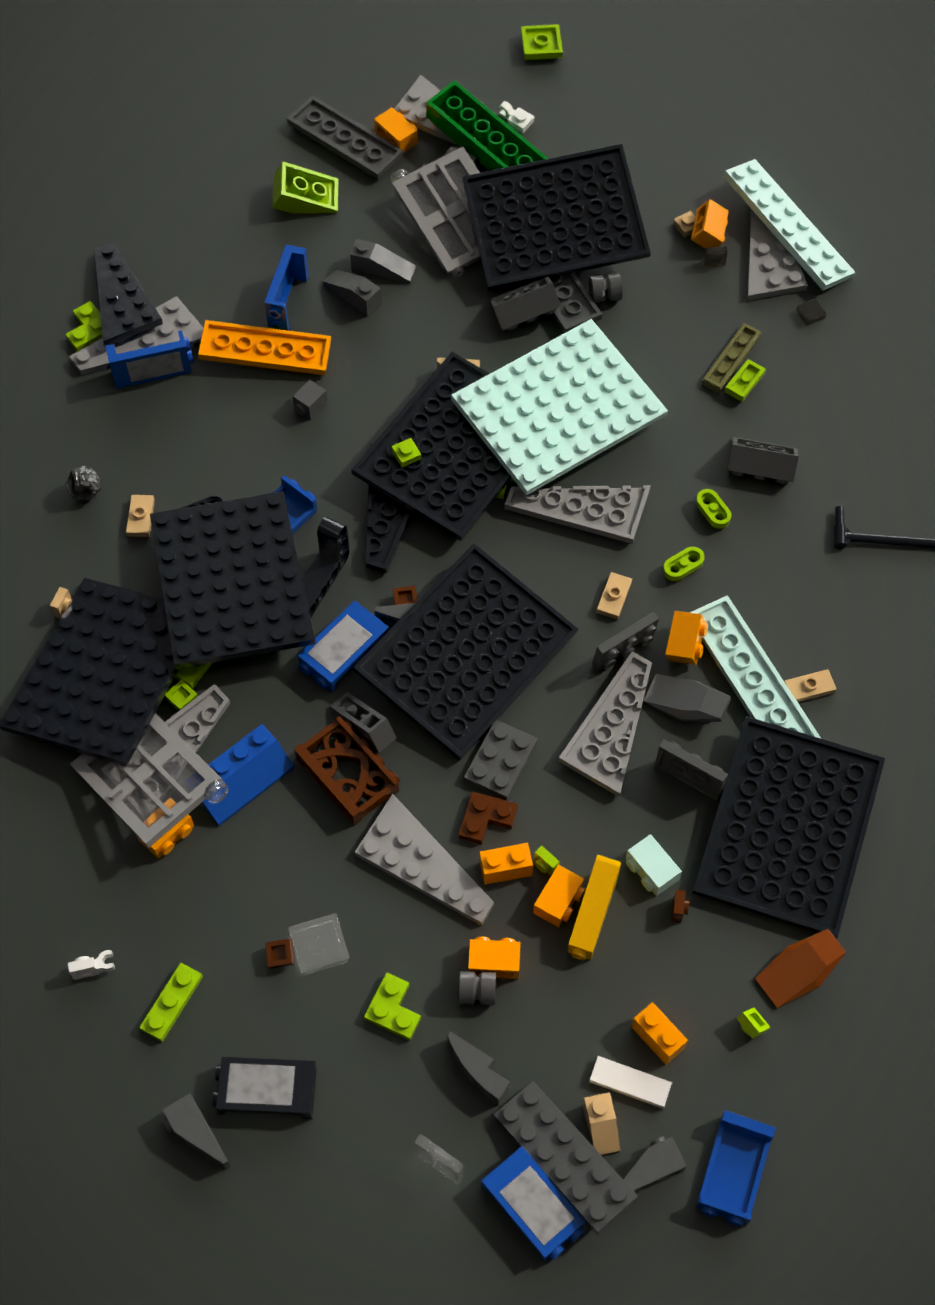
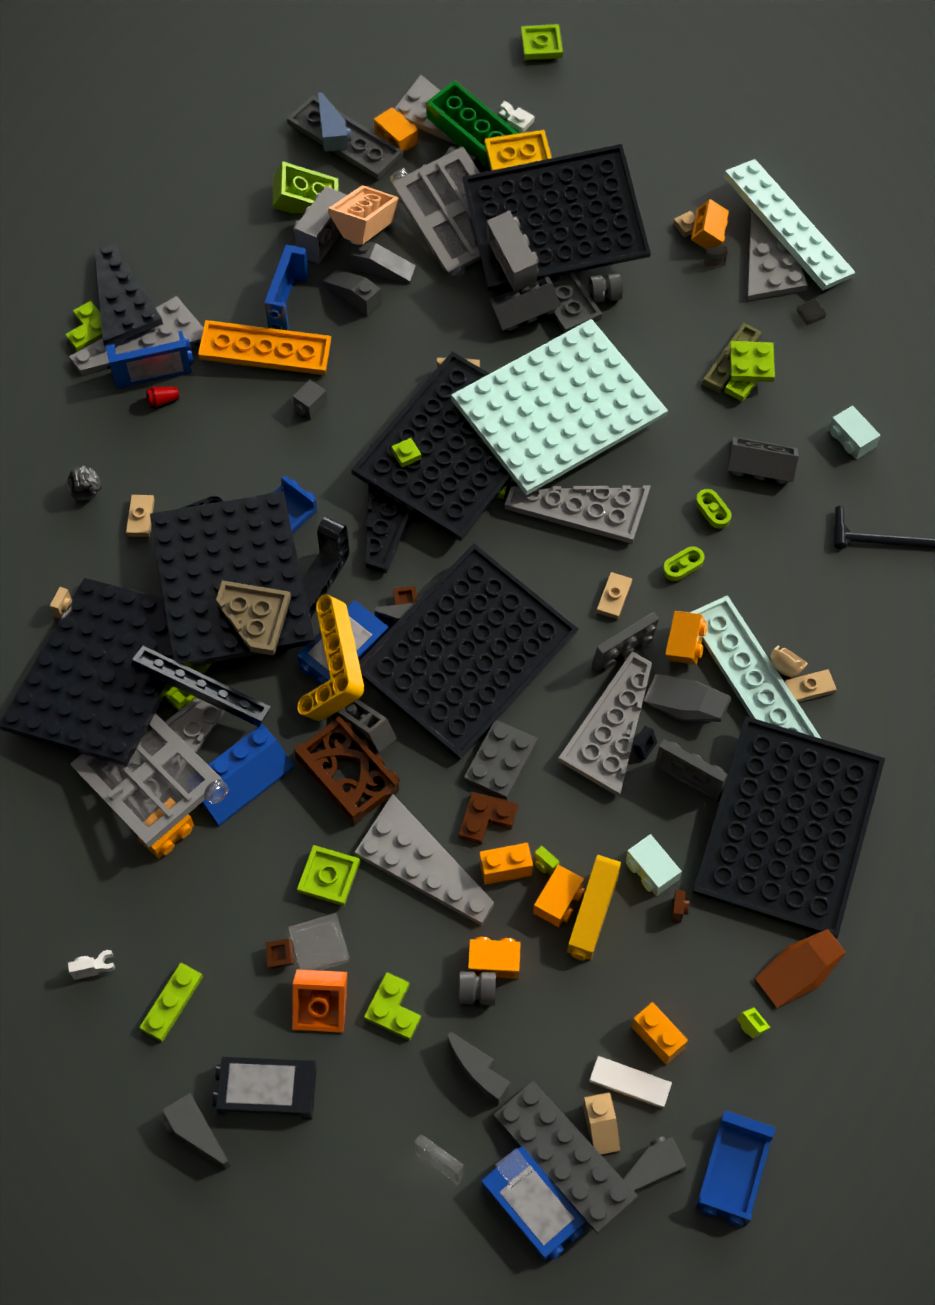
(161, 395): none -> red cone
(200, 686): none -> black plate
(254, 613): none -> dark tan plate
(316, 228): none -> light grey brick
(319, 1000): none -> orange slope
(328, 875): none -> lime plate
(333, 126): none -> sand blue slope
(342, 660): none -> yellow beam
(363, 214): none -> light nougat slope
(512, 250): none -> light grey brick
(514, 1168): none -> clear tile
(517, 149): none -> yellow plate
(644, 742): none -> black plate
(752, 361): none -> lime plate
(787, 662): none -> tan hair
(854, 432): none -> light aqua brick

